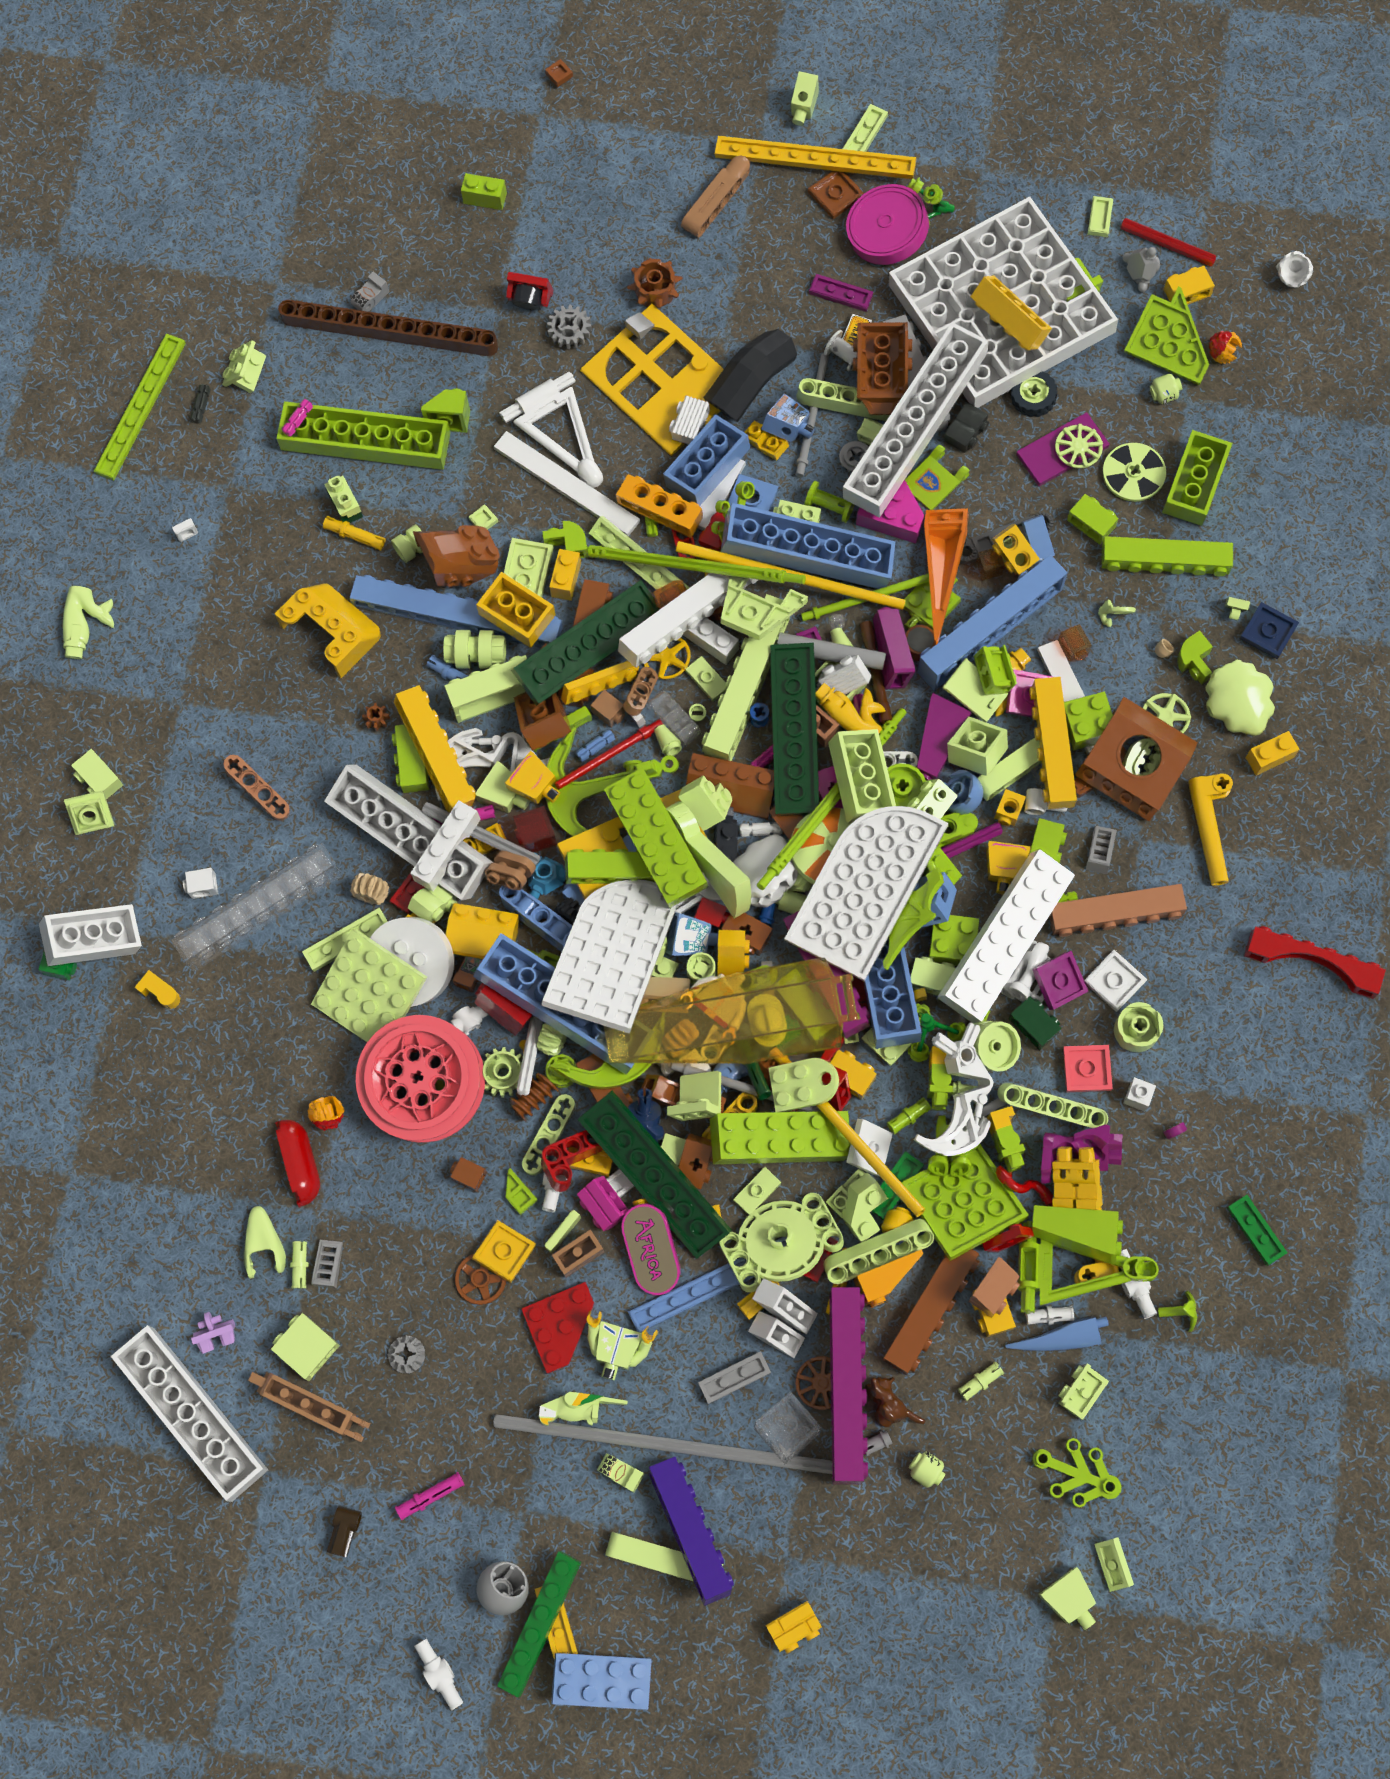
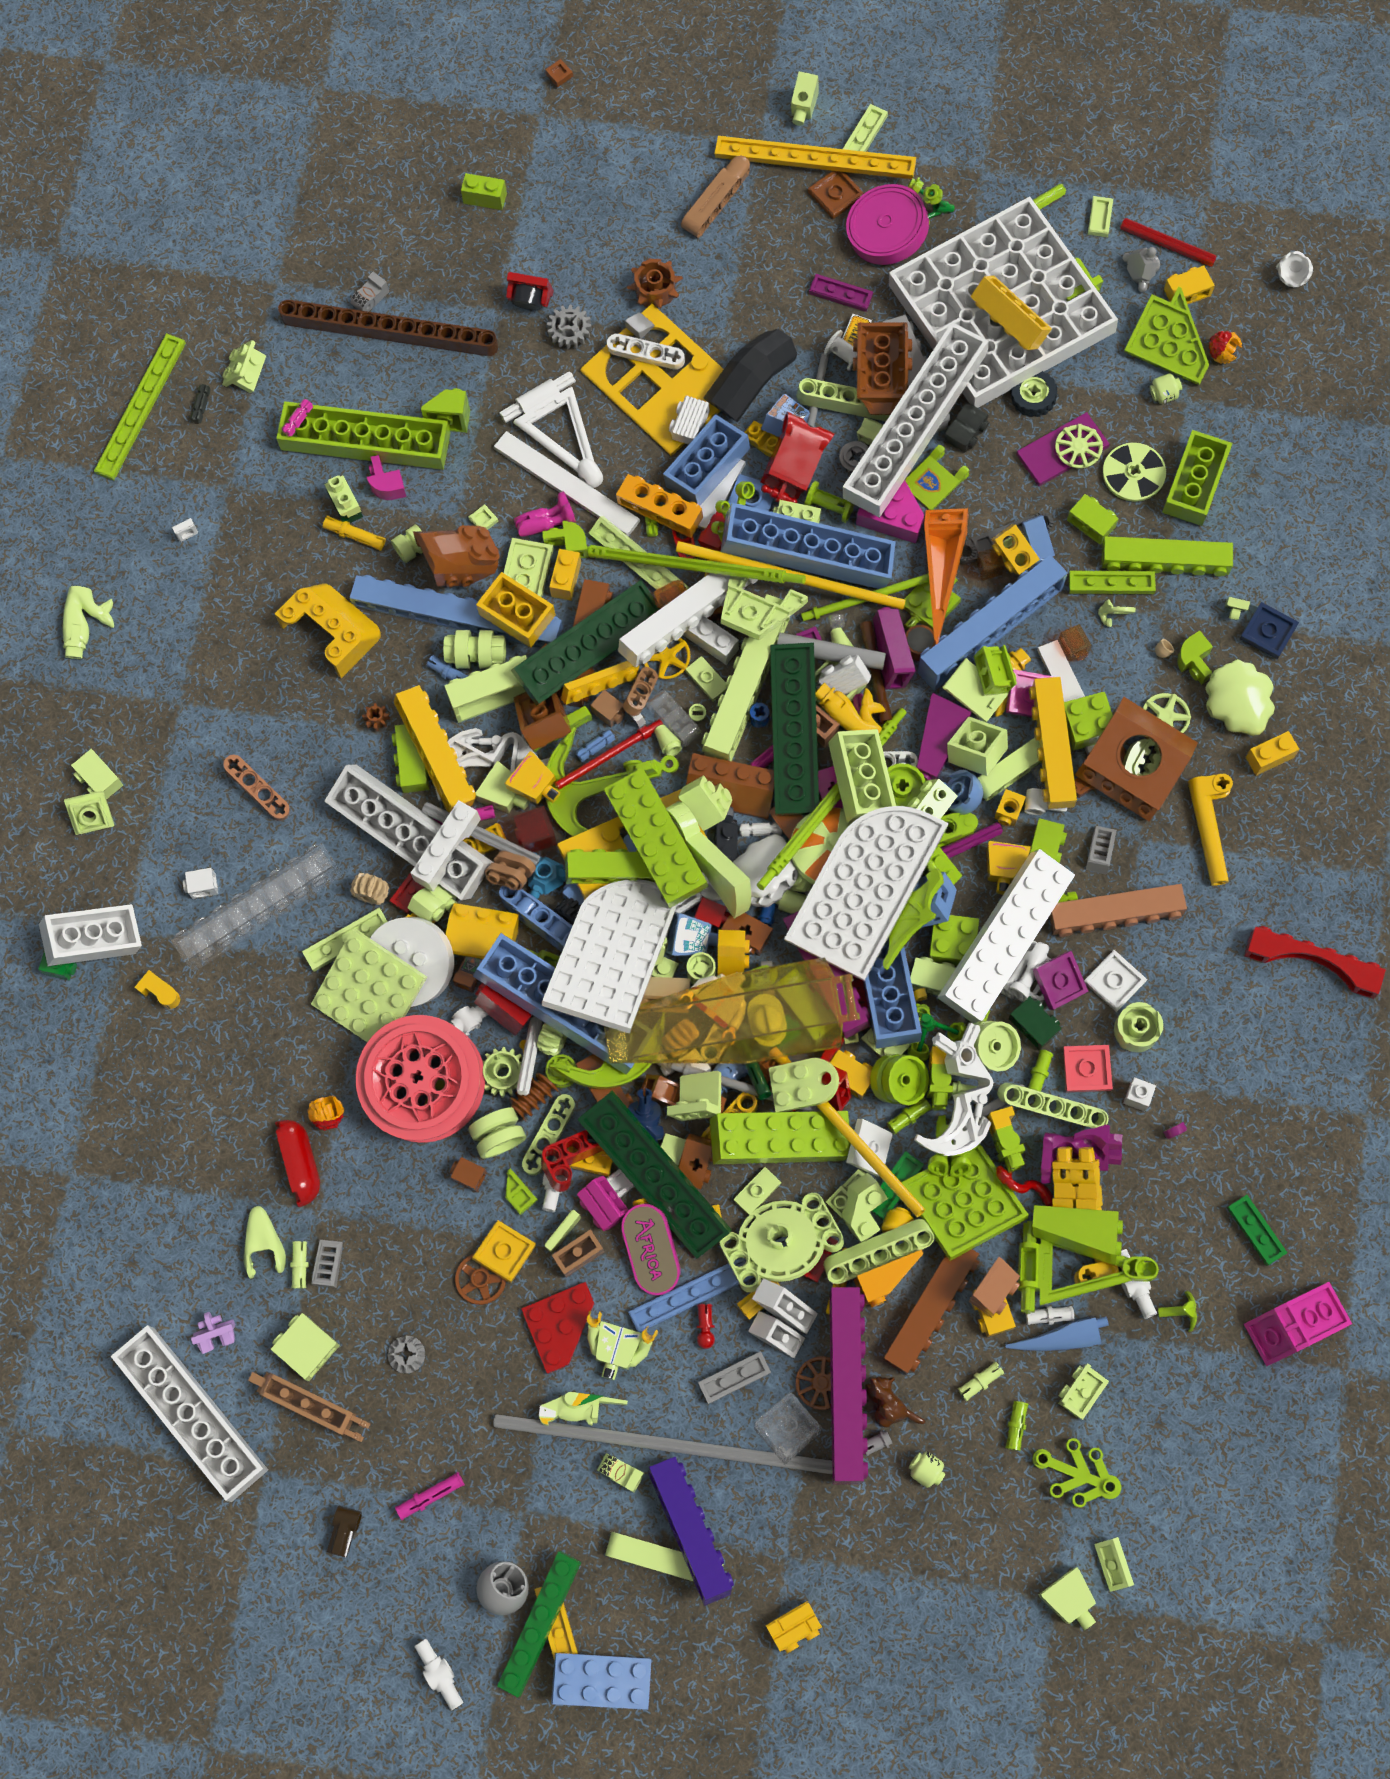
(385, 485): none -> dark pink brick
(497, 1133): none -> yellowish green wheel
(543, 518): none -> dark pink piece
(644, 354): none -> white beam
(705, 1338): none -> red pin
(794, 459): none -> red piece
(899, 1079): none -> lime wheel
(1014, 1235): red plate -> none
(1016, 1426): none -> lime pin
(1040, 1071): none -> lime pin
(1050, 196): none -> lime axle
(1112, 582): none -> lime plate
(1297, 1324): none -> dark pink bracket

